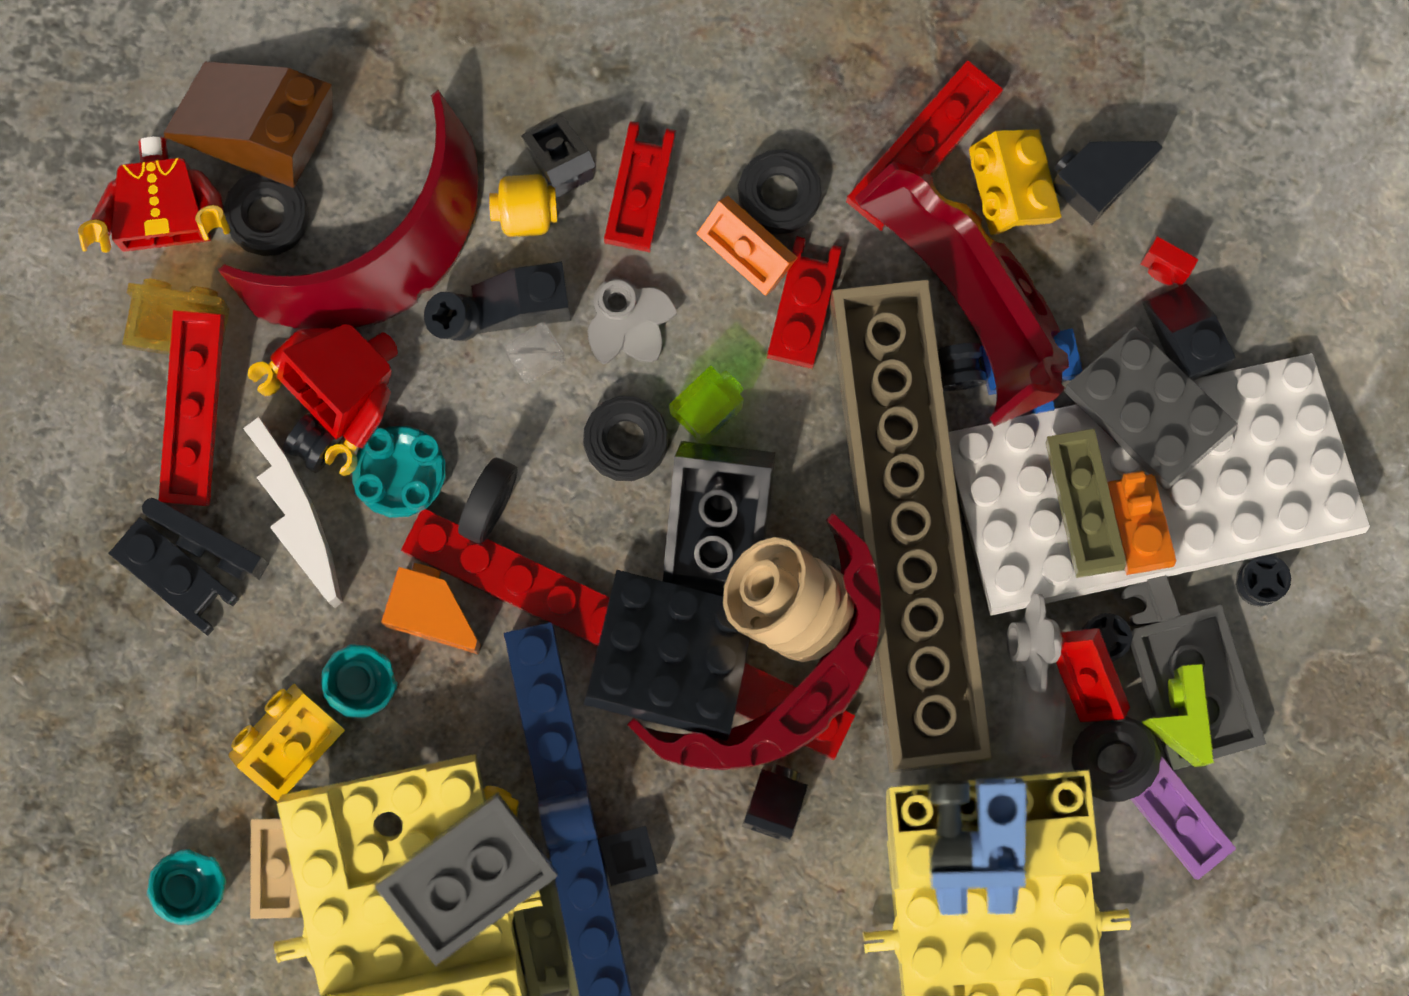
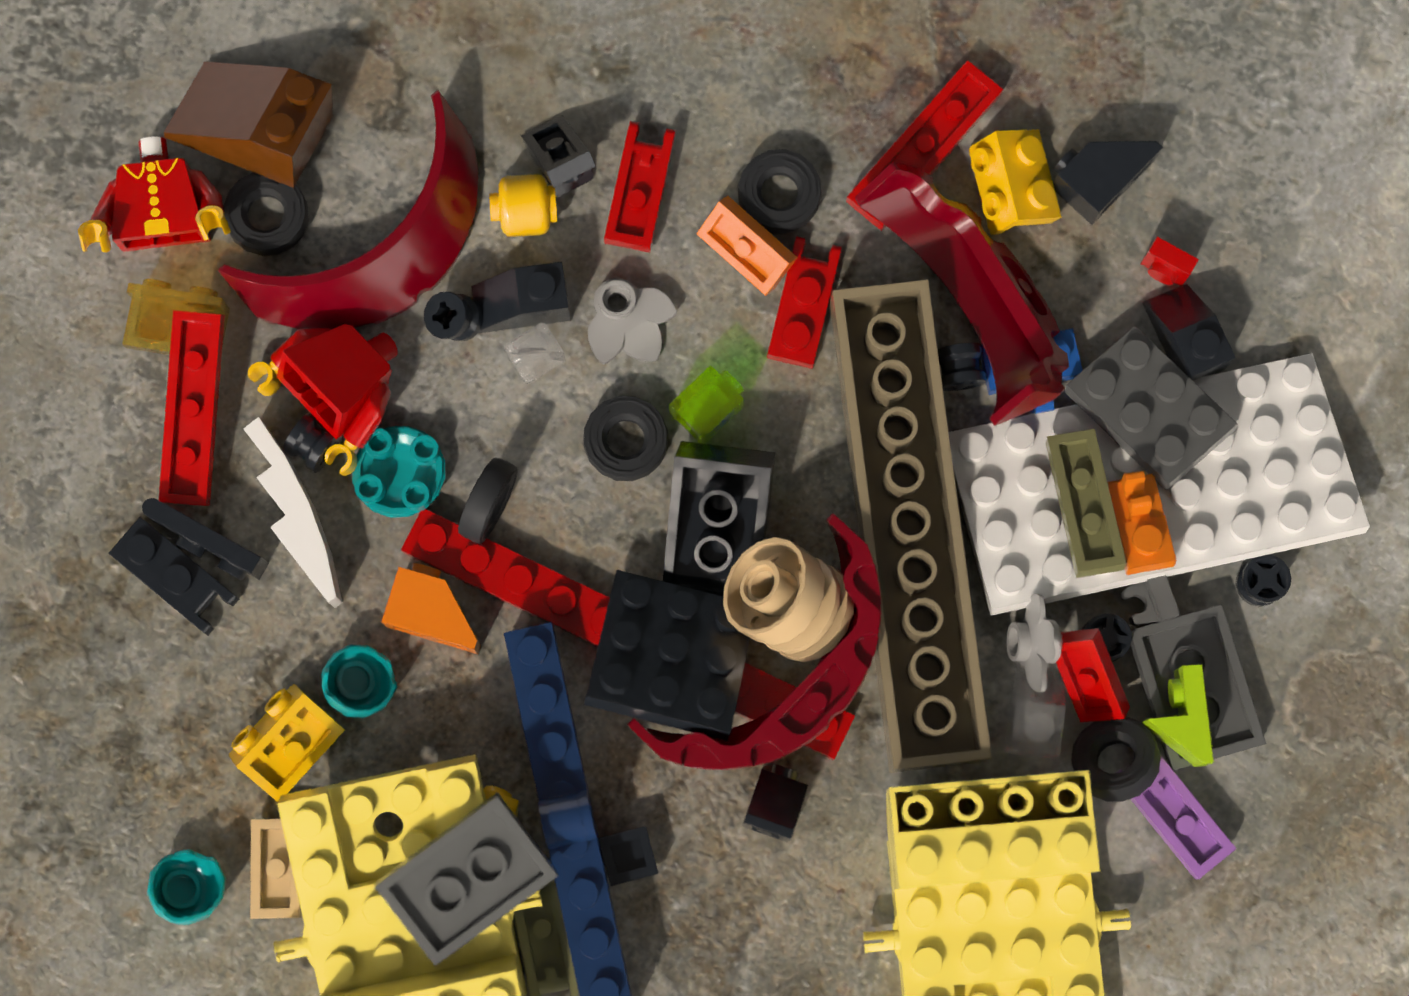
(979, 858): medium blue hips -> none

